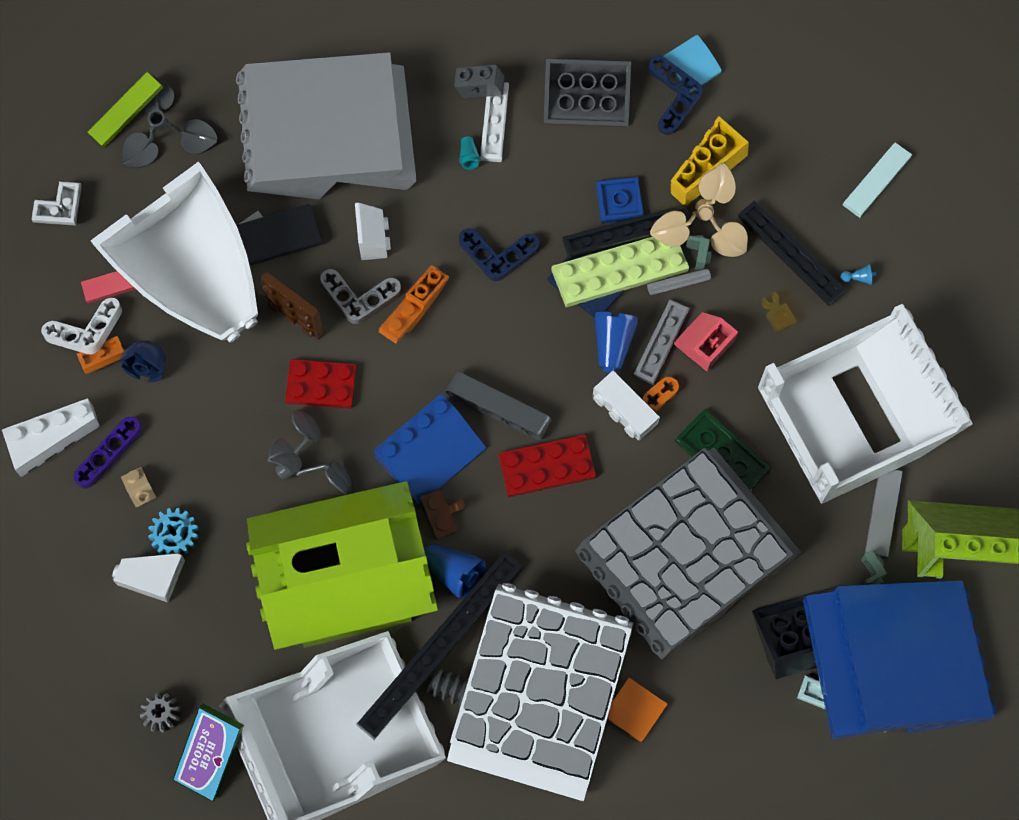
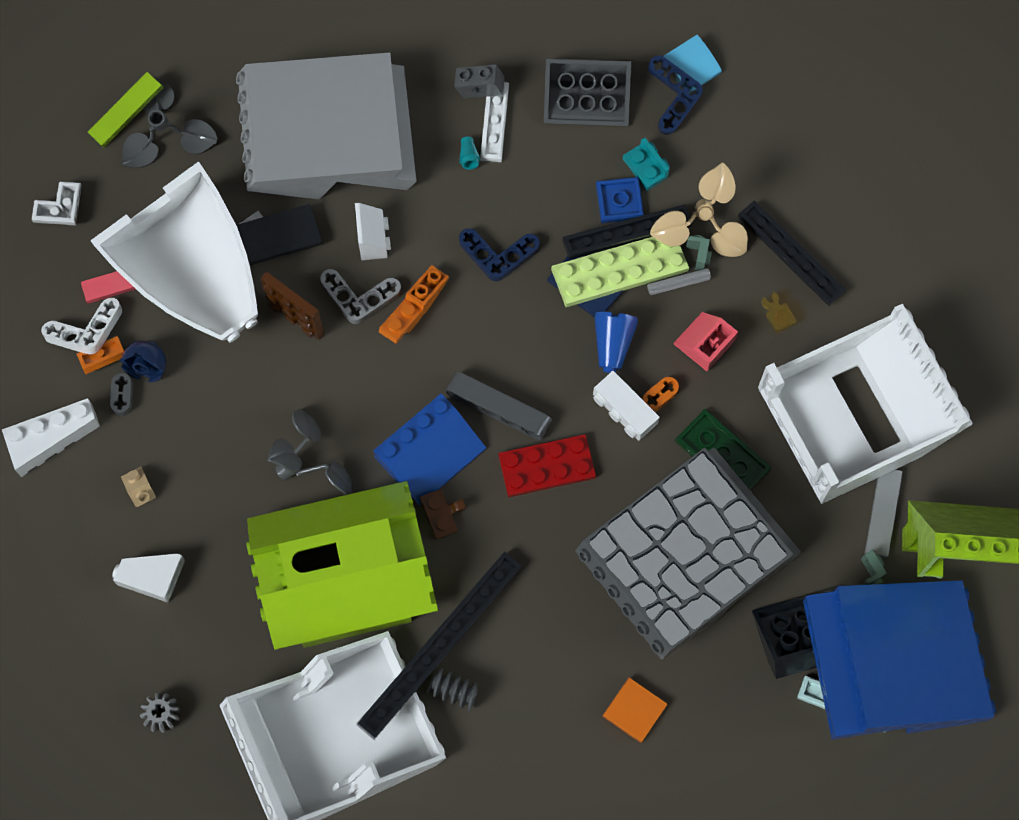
(105, 450): dark purple beam -> none
(116, 393): none -> dark grey beam
(181, 527): medium azure gear -> none
(208, 752): tile -> none
(321, 384): red plate -> none
(455, 568): blue cone -> none
(540, 691): panel -> none
(647, 164): none -> teal bracket
(661, 342): light grey tile -> none
(718, 146): yellow wedge -> none
(863, 275): dark azure piece -> none
(877, 180): light aqua tile -> none

